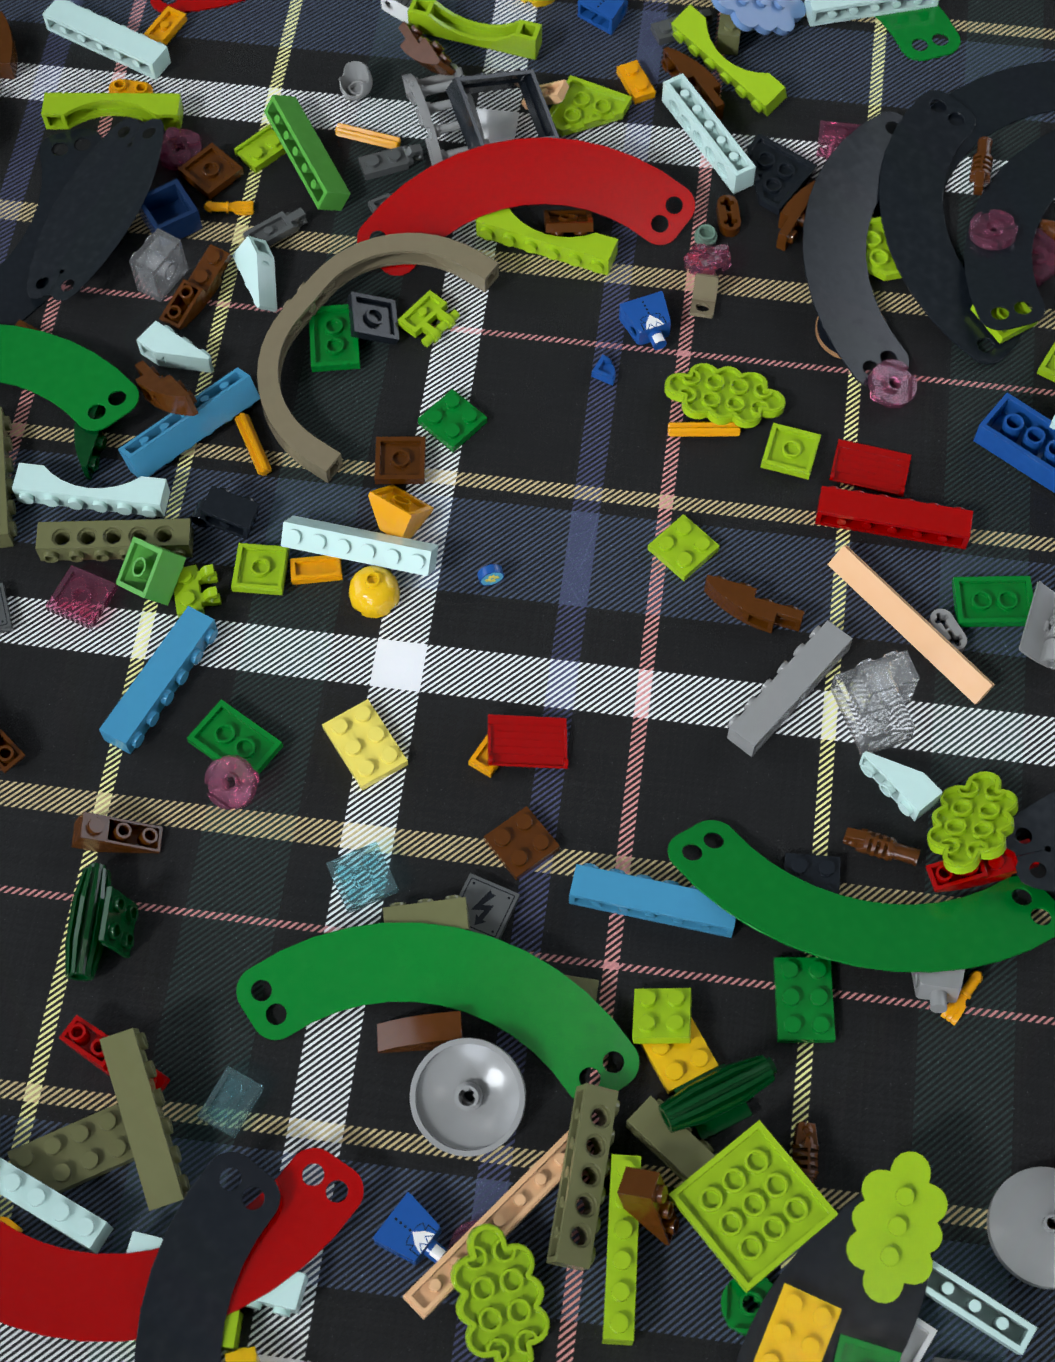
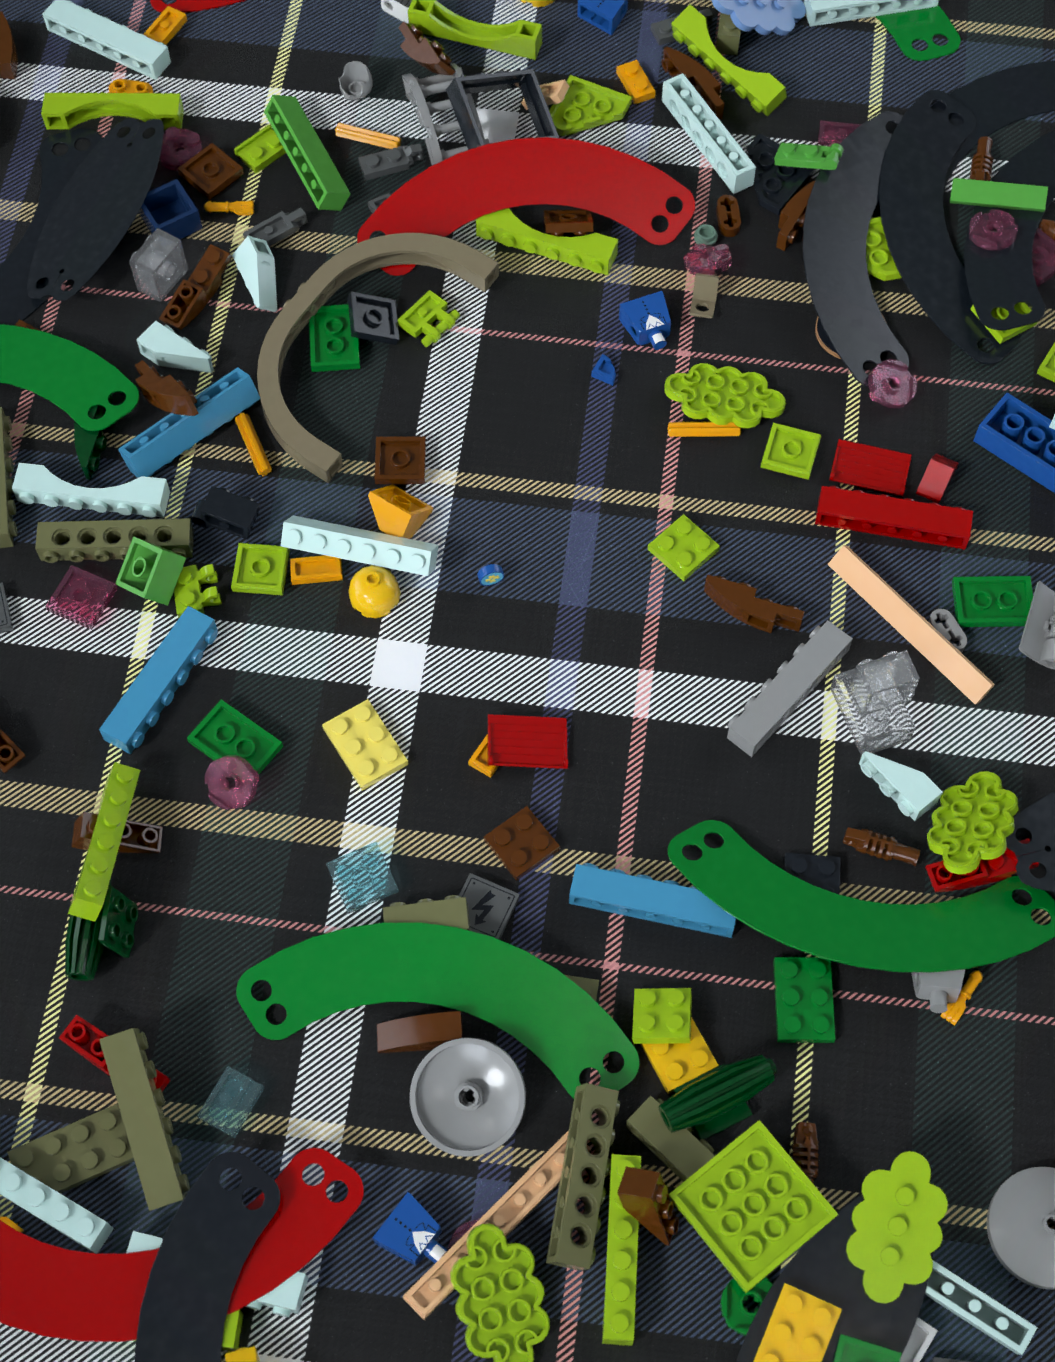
(105, 842): none -> lime arch
(452, 420): green plate -> none
(809, 156): none -> bright green plate
(937, 478): none -> red slope
(999, 194): none -> bright green tile

